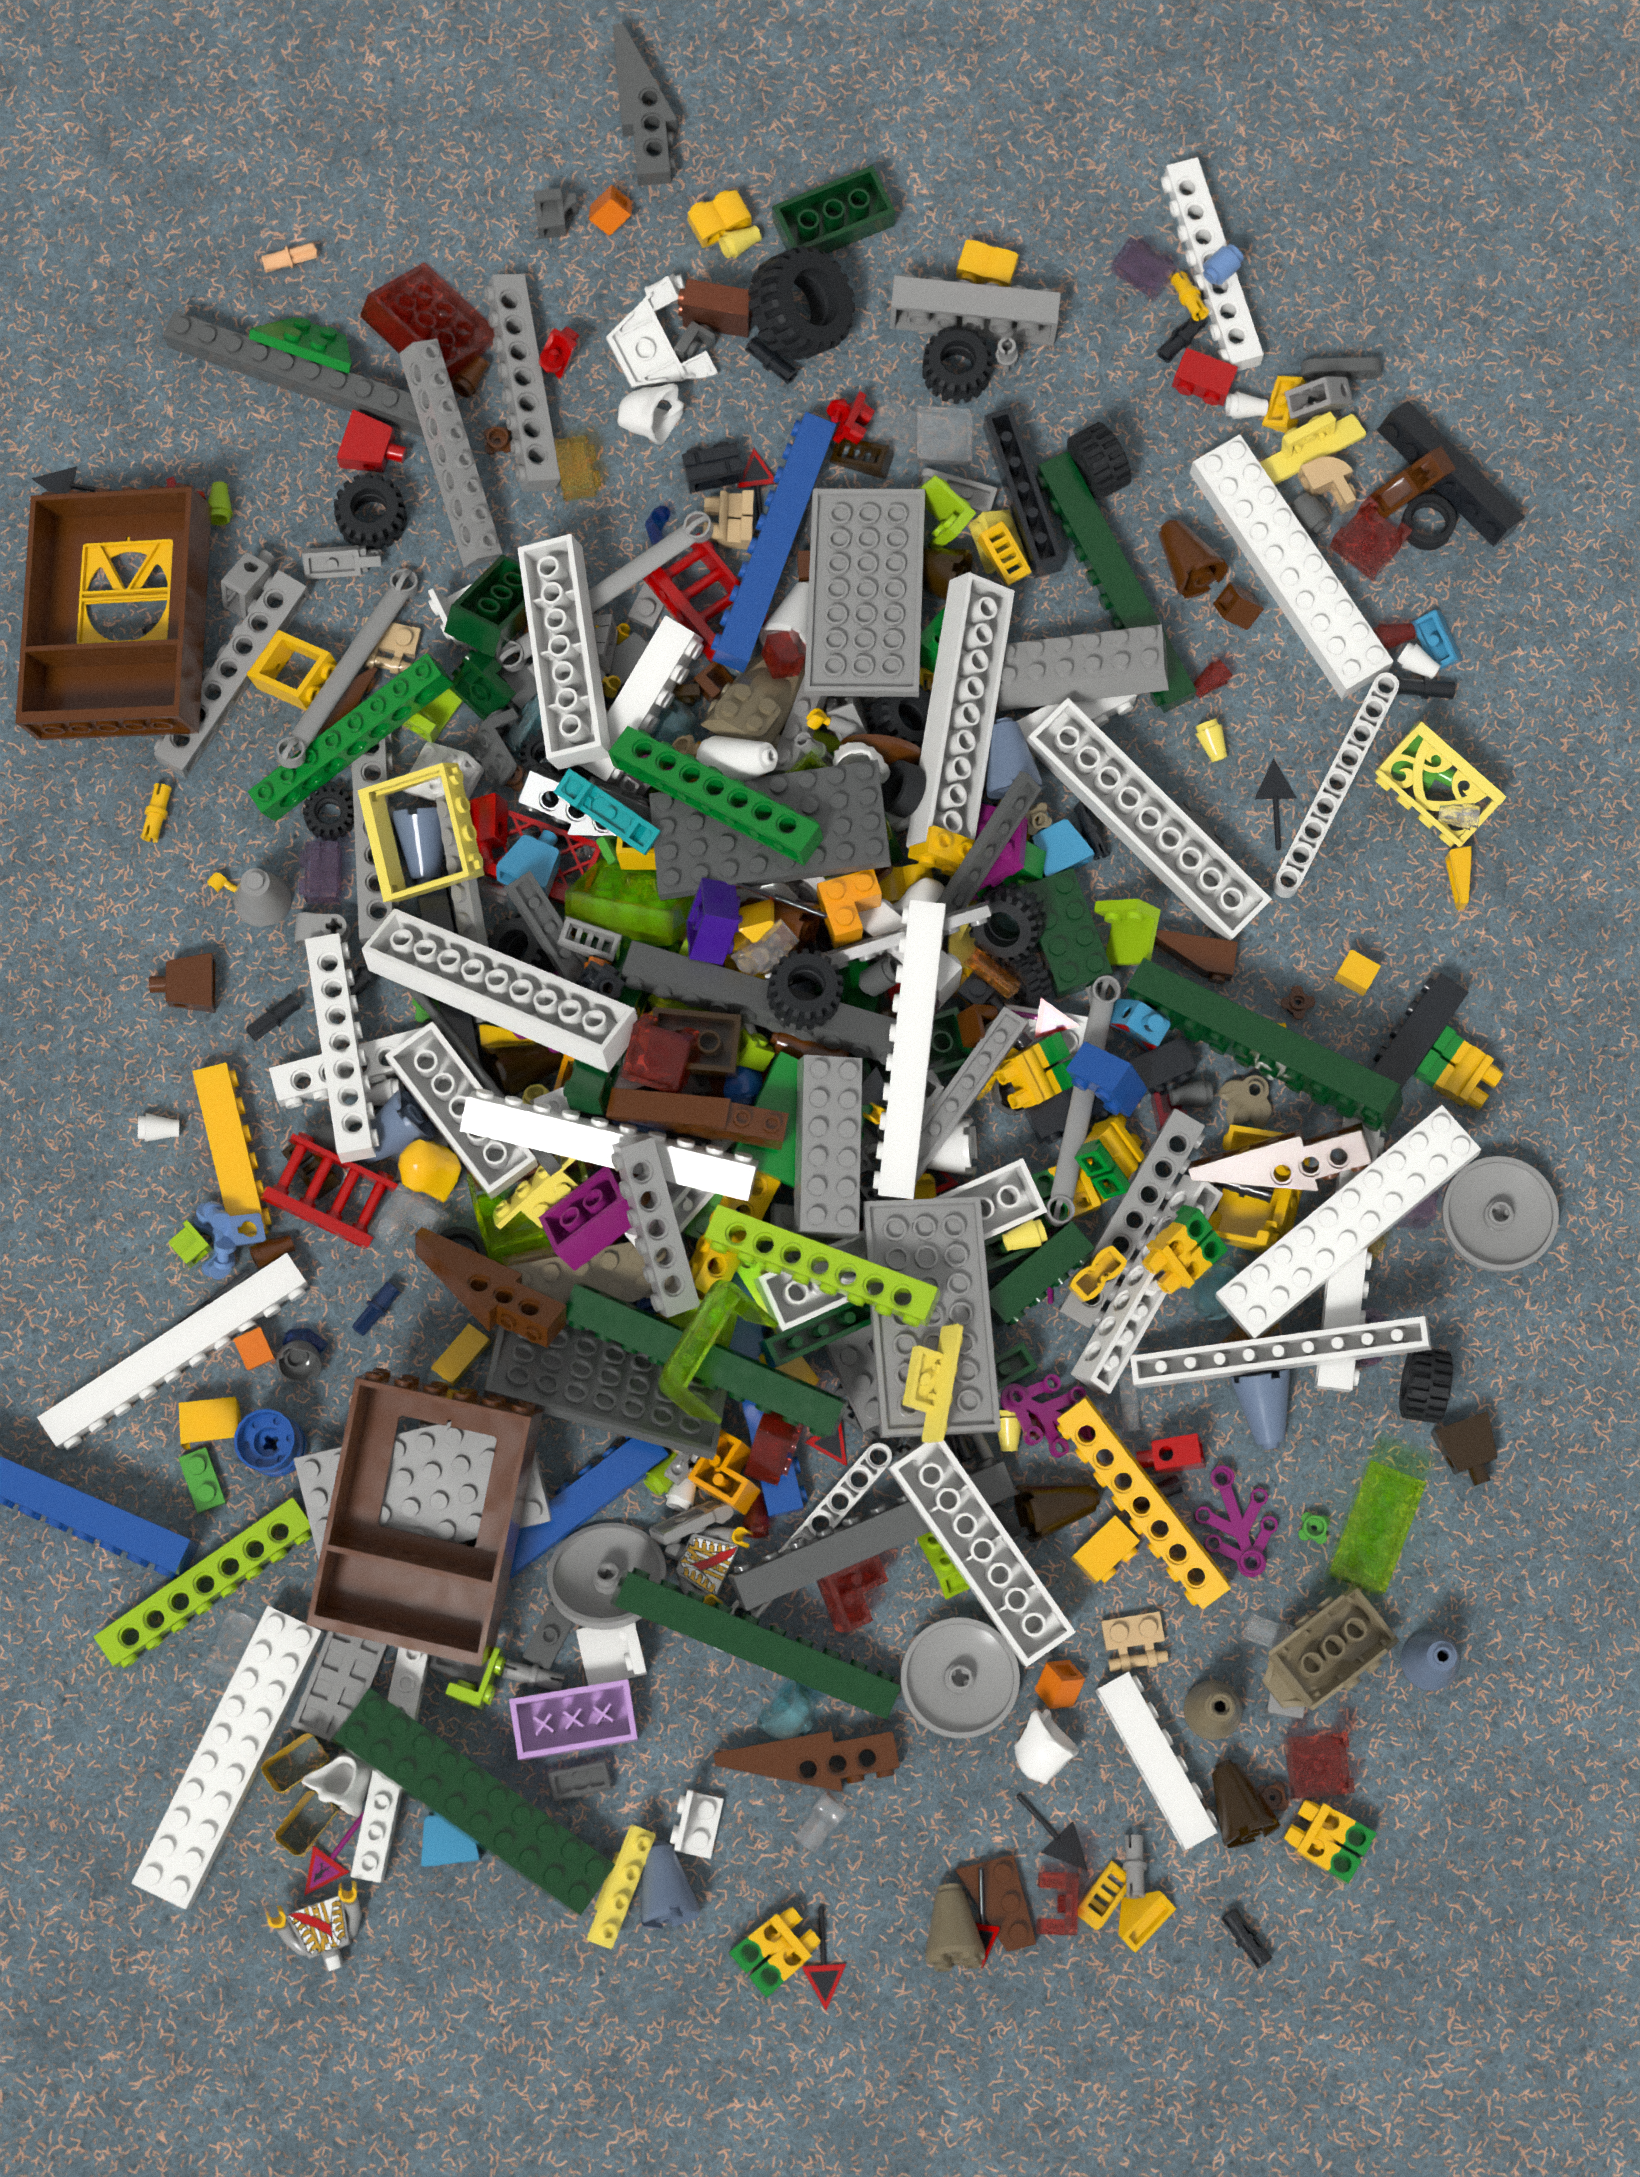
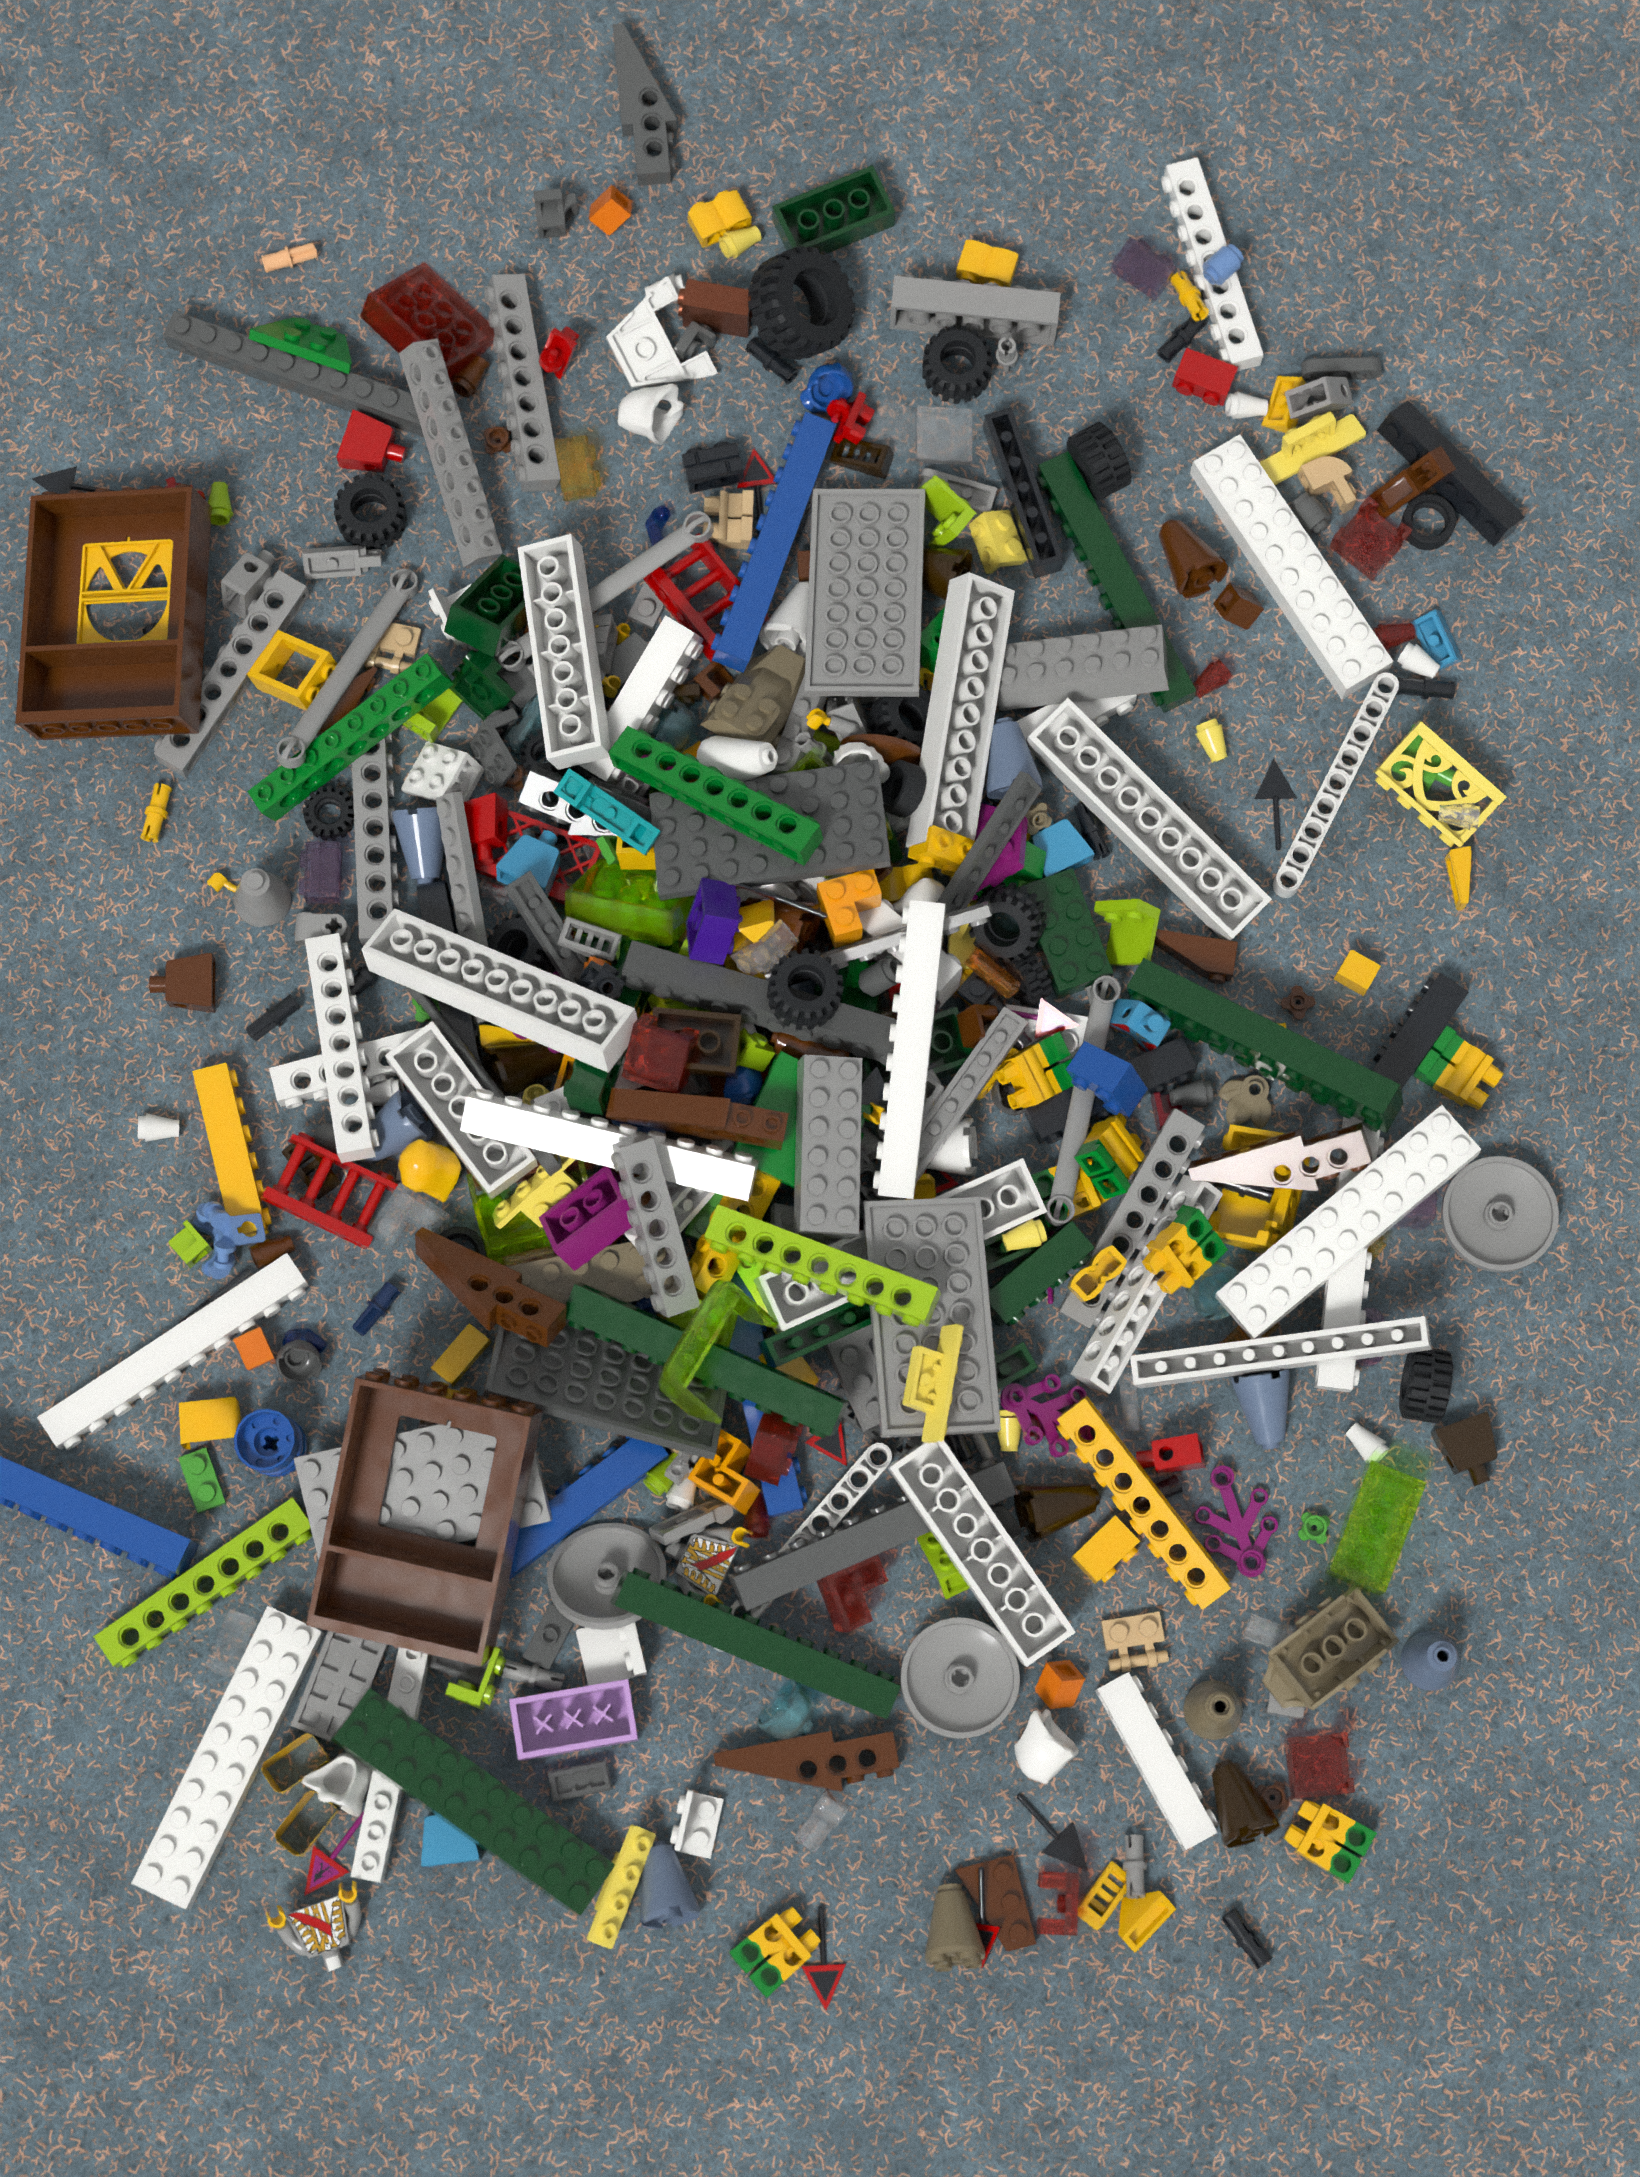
(383, 840): light yellow window -> none
(685, 745): tan plate -> none
(782, 656): clear red brick -> none
(827, 384): none -> blue hair
(1006, 539): yellow slope -> none
(1367, 1444): none -> white cone

